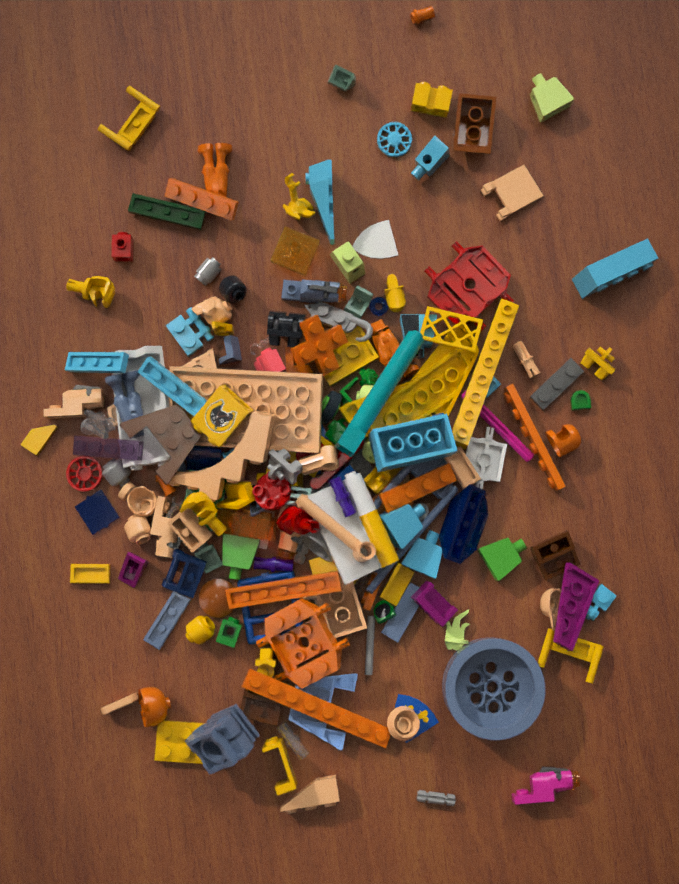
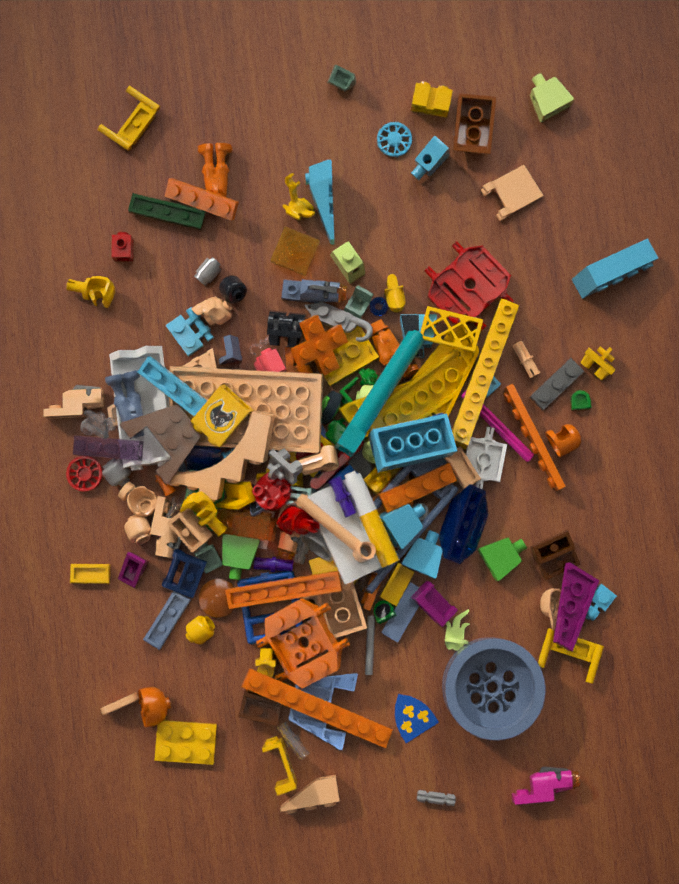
(38, 438): yellow tile -> none
(97, 362): medium azure plate -> none
(97, 512): clear blue piece -> none
(222, 329): yellow tile -> none
(223, 739): sand blue piece -> none
(226, 639): green brick -> none
(376, 241): white sticker -> none
(403, 723): light nougat hat -> none
(421, 15): orange pin -> none

